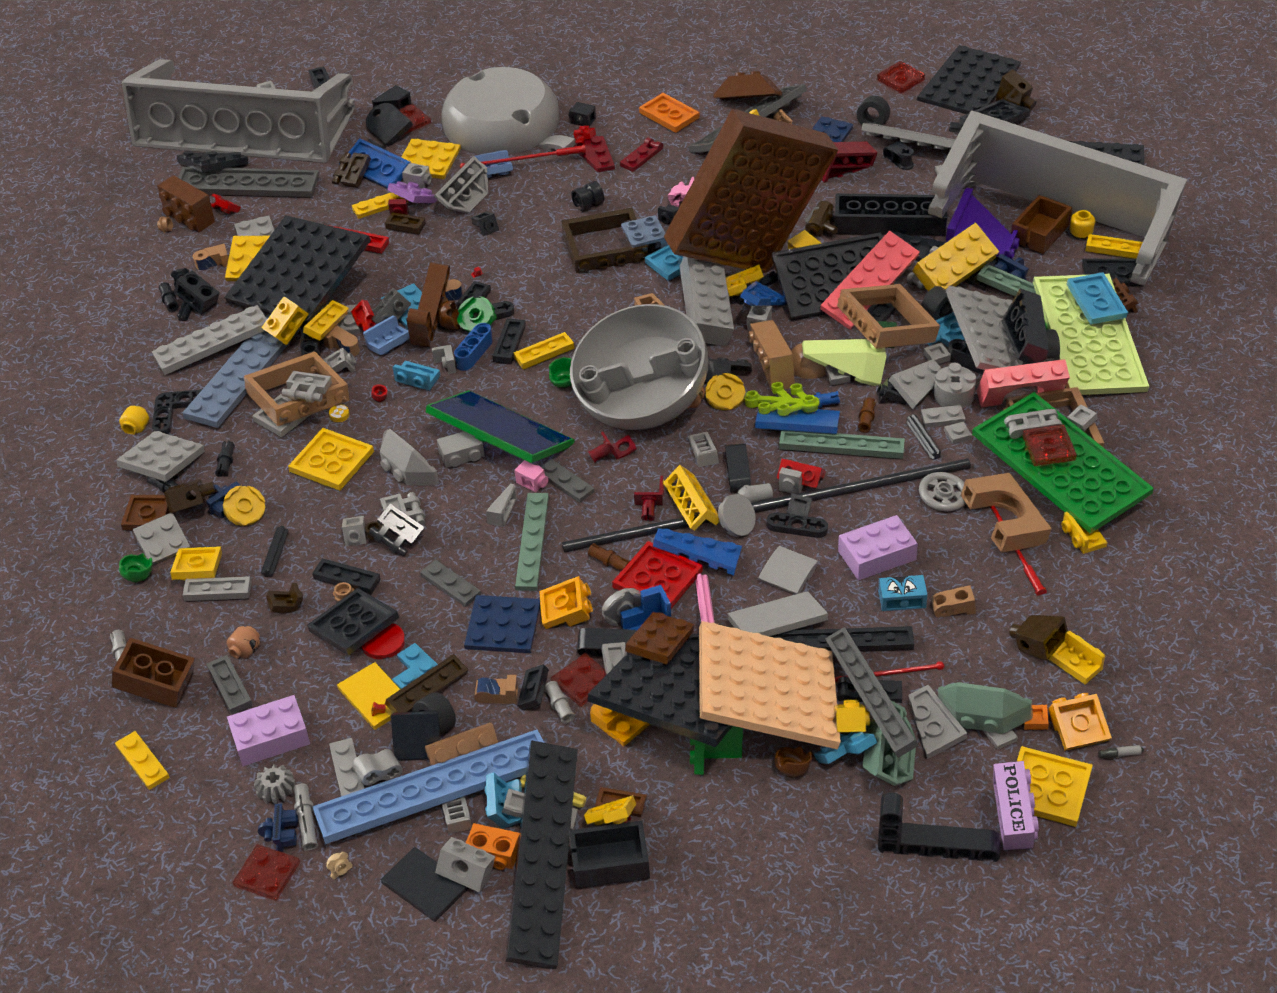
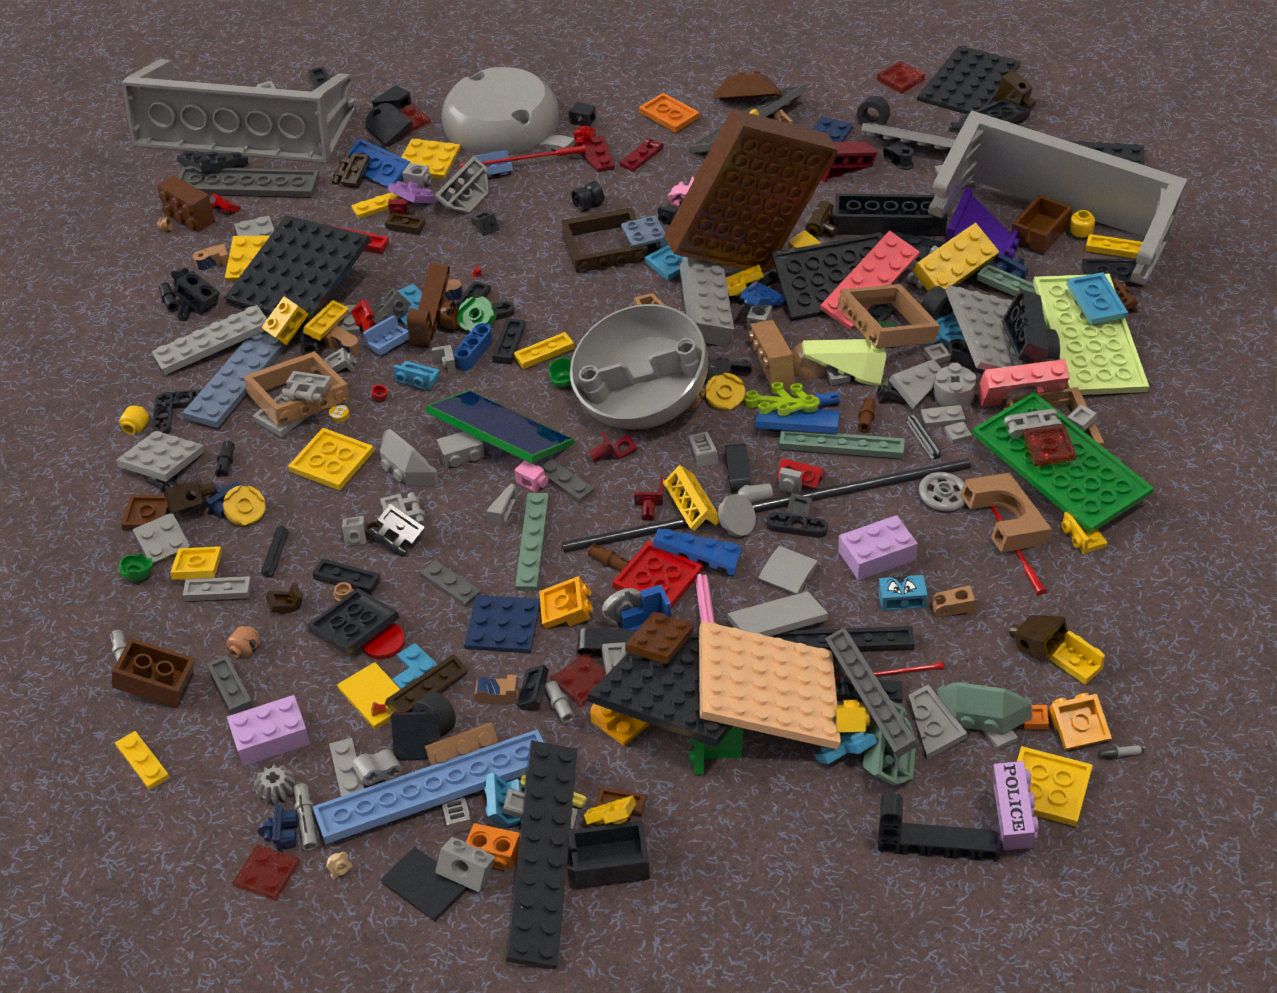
(792, 761): reddish brown hair -> none

